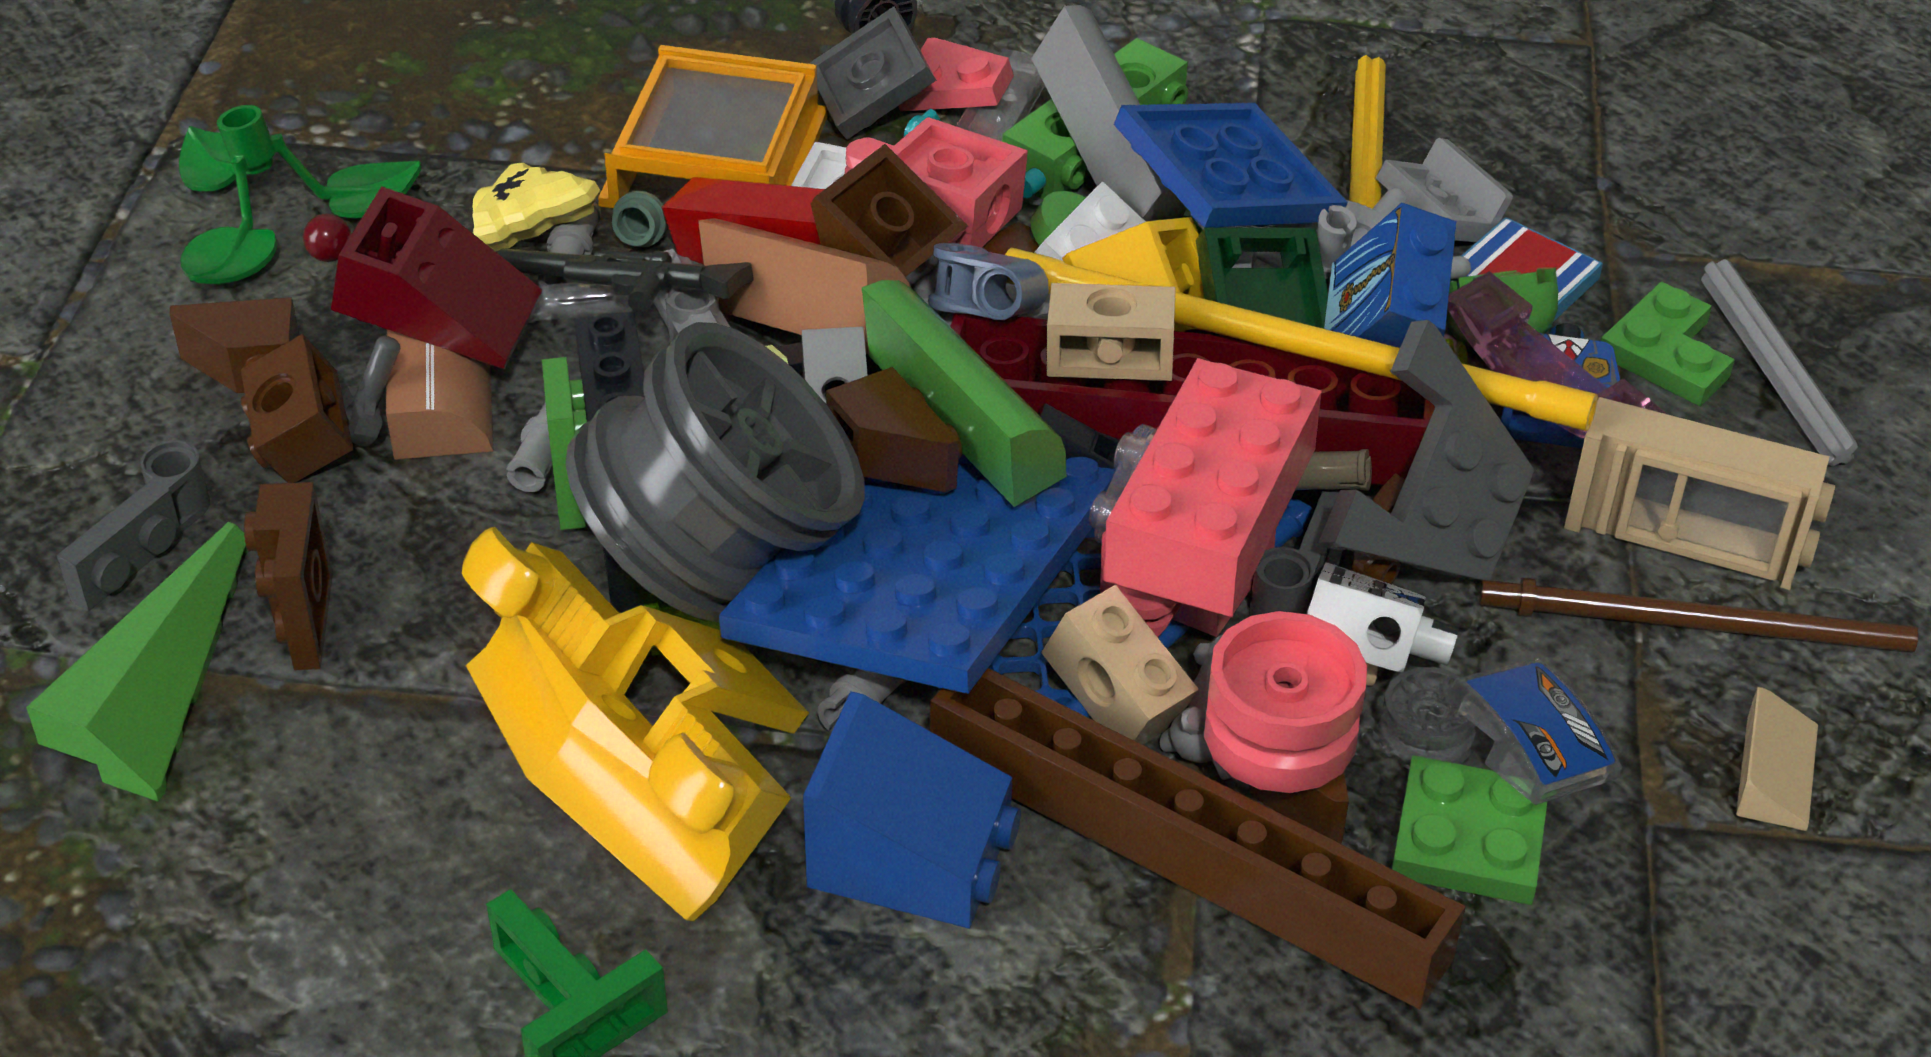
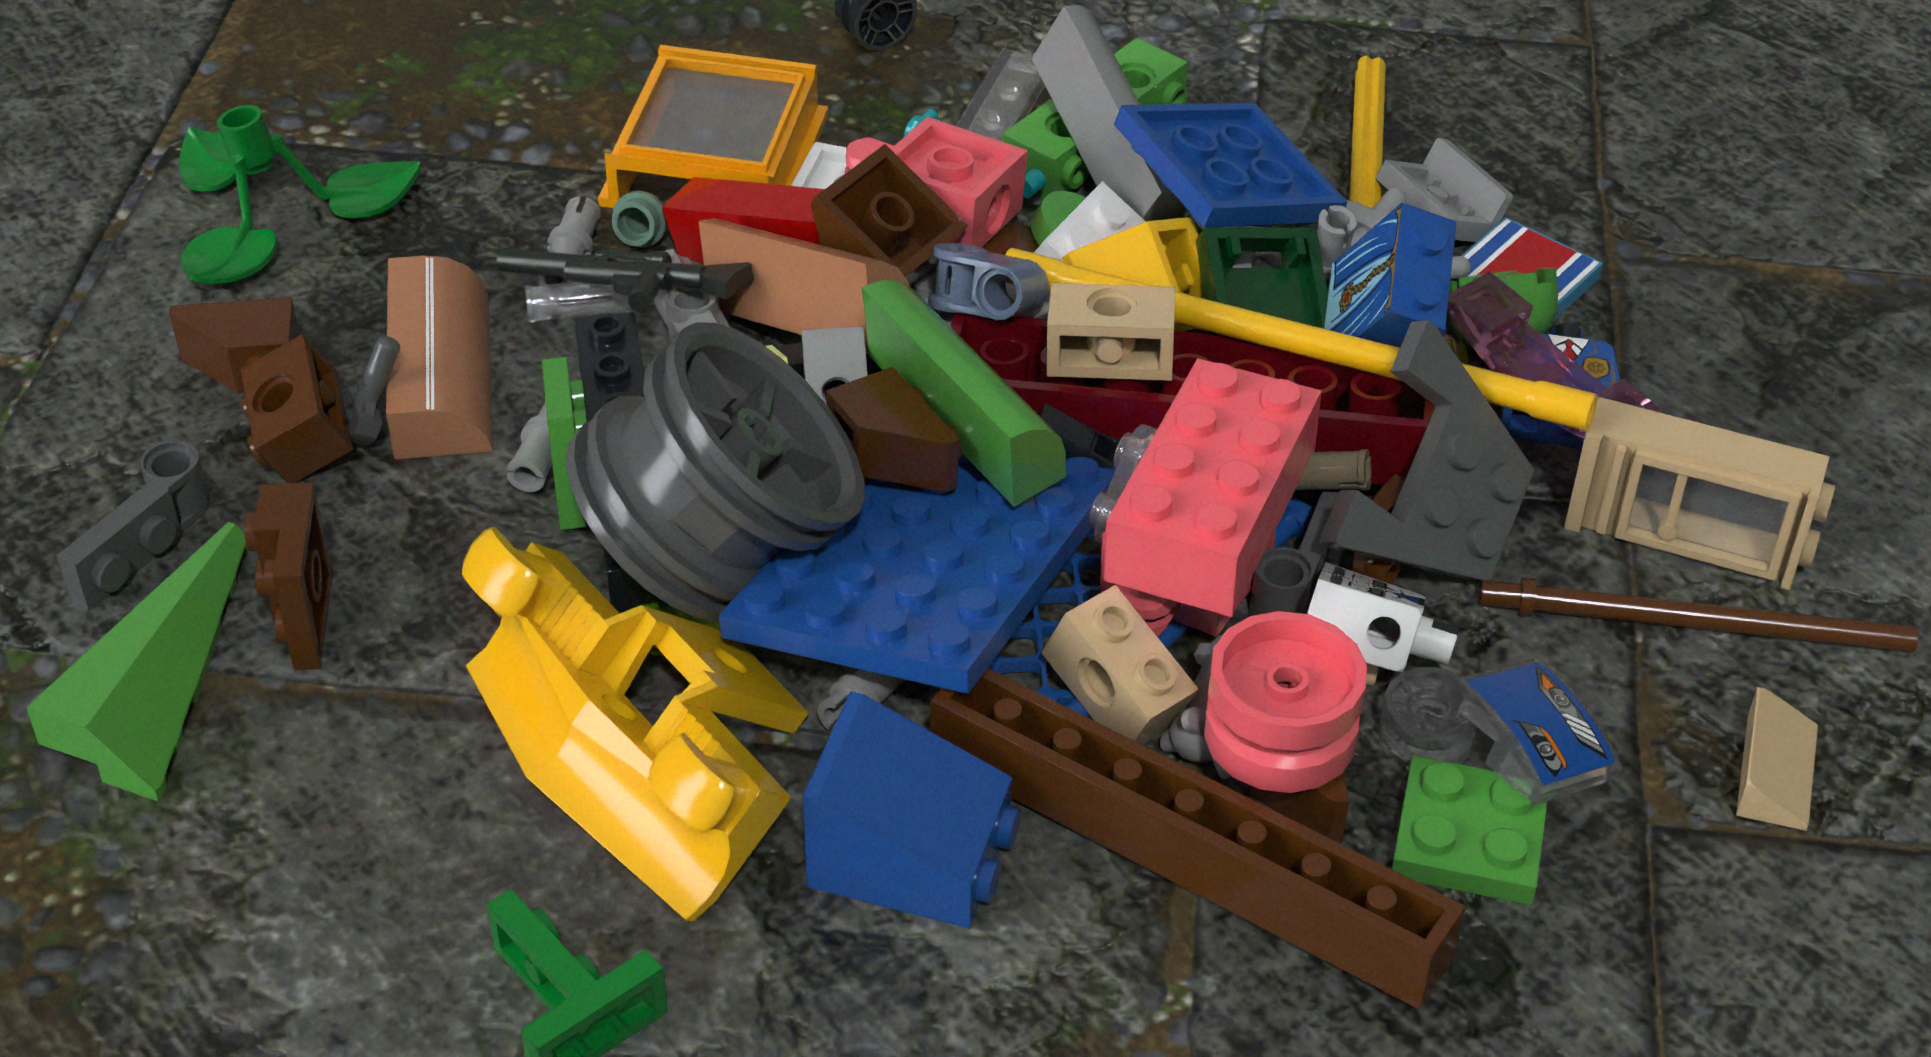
(425, 277): dark red slope -> none
(528, 203): light yellow rock -> none
(871, 73): flat silver plate -> none
(962, 77): coral wing -> none
(1659, 346): bright green plate -> none
(1779, 363): light grey axle -> none

